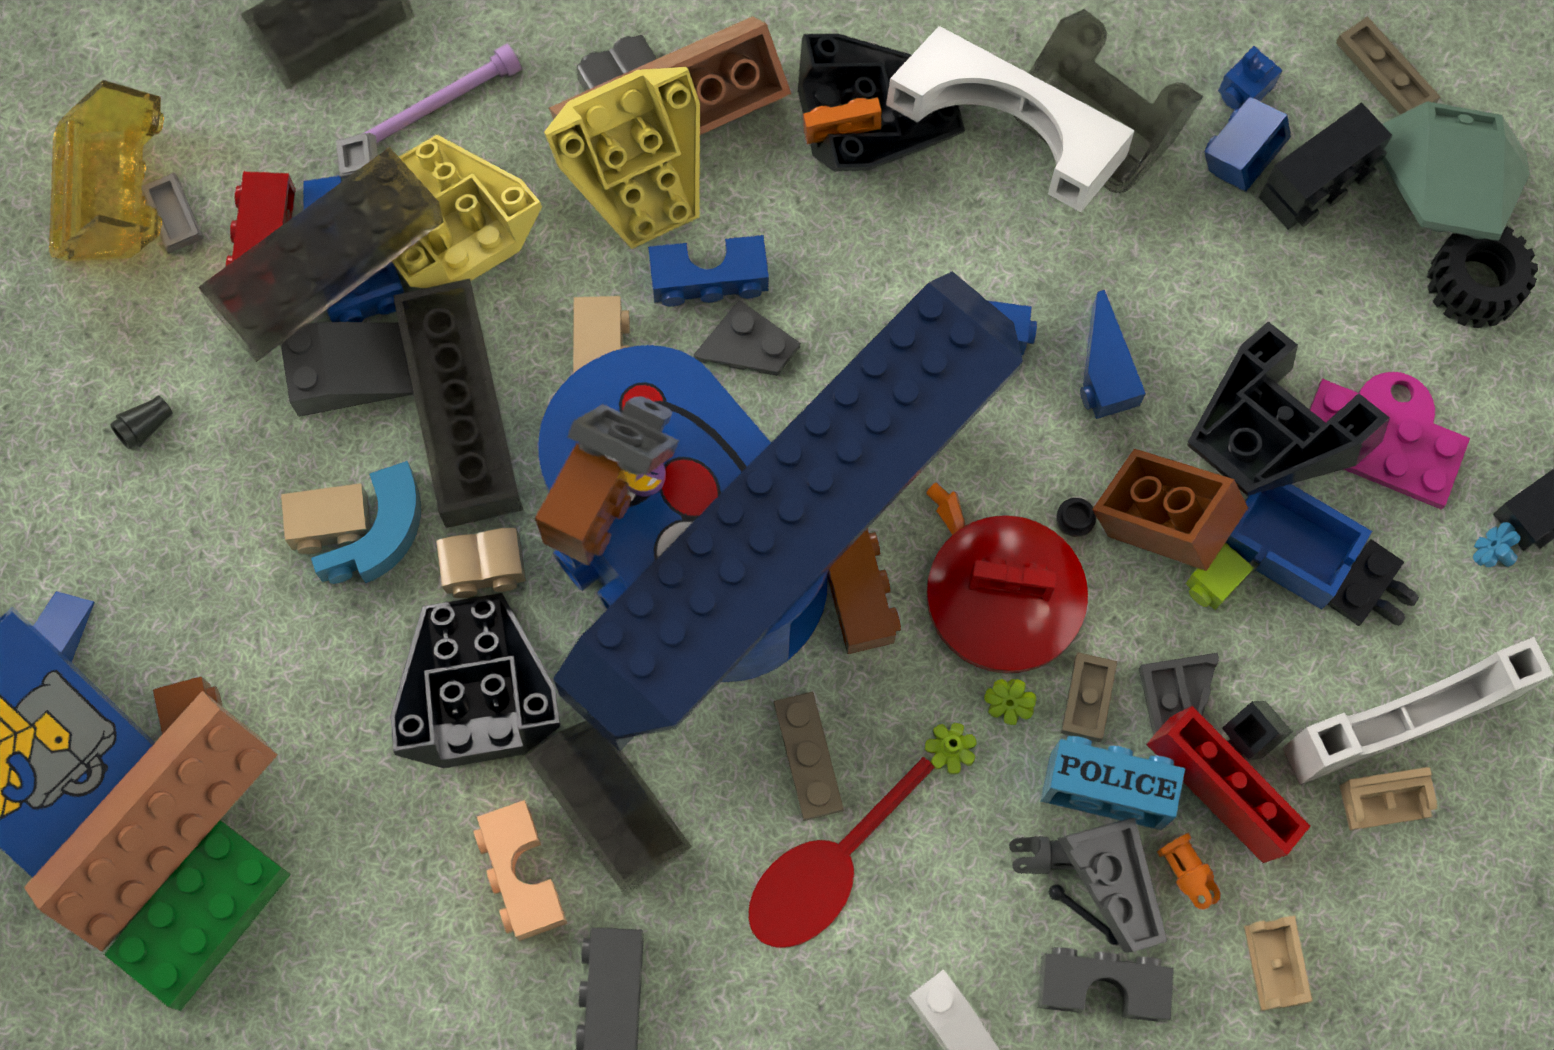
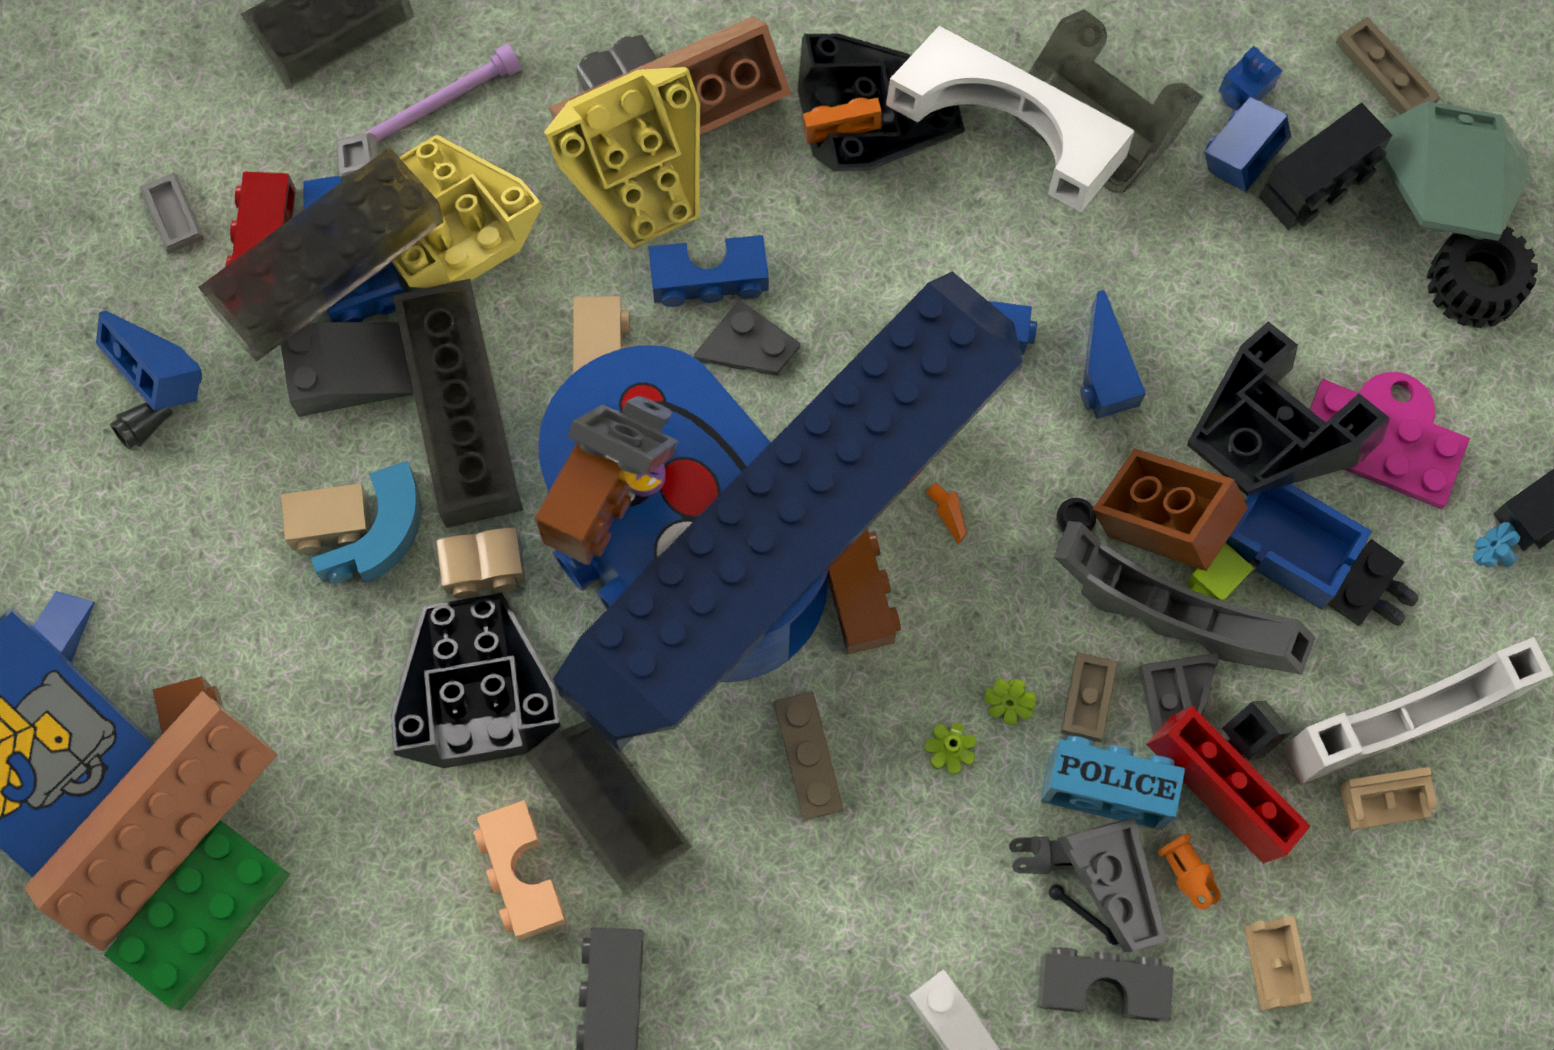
(100, 174): clear yellow windscreen -> none
(150, 363): none -> blue slope
(814, 880): red piece -> none
(1007, 594): red bracket -> none
(1177, 612): none -> dark grey arch

